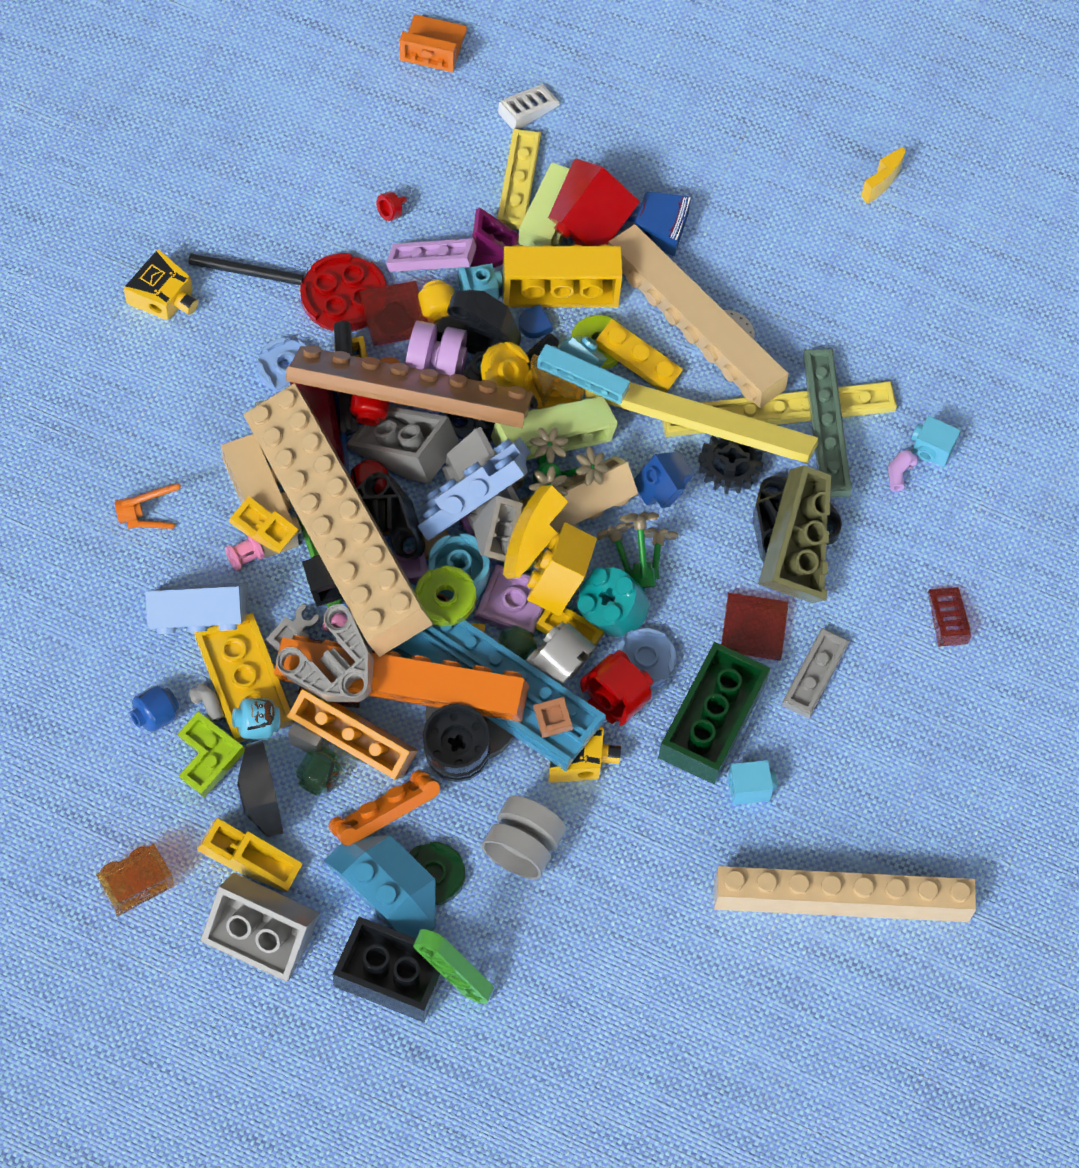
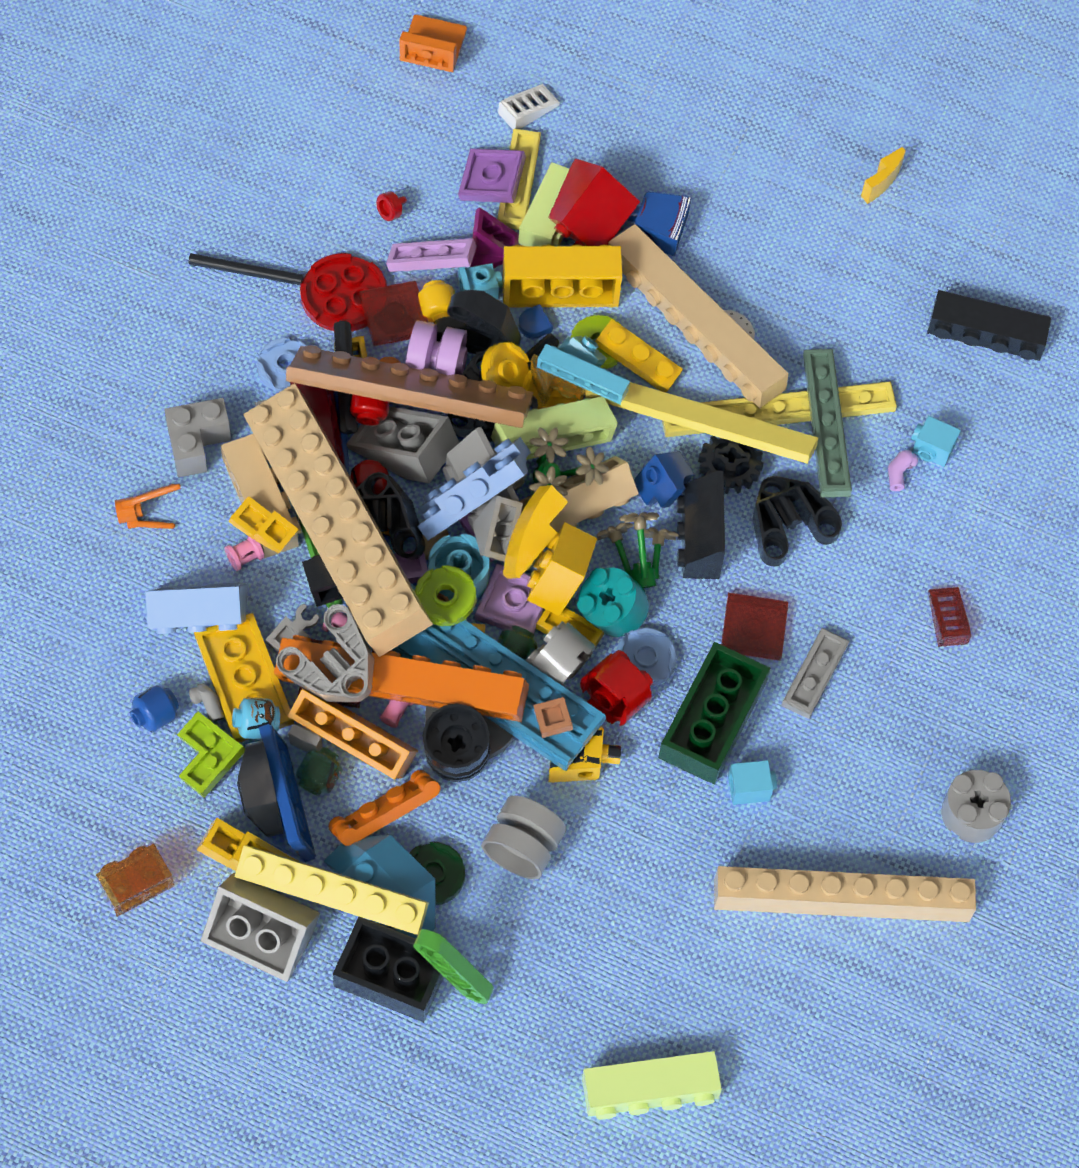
(161, 288): yellow torso -> none
(191, 429): none -> light grey brick
(287, 793): none -> blue tile
(331, 889): none -> light yellow plate
(394, 712): none -> bright pink pin
(492, 175): none -> medium lavender tile
(651, 1084): none -> yellowish green brick
(702, 527): none -> black slope
(798, 542): olive wedge -> none
(964, 797): none -> light grey brick
(989, 325): none -> black brick

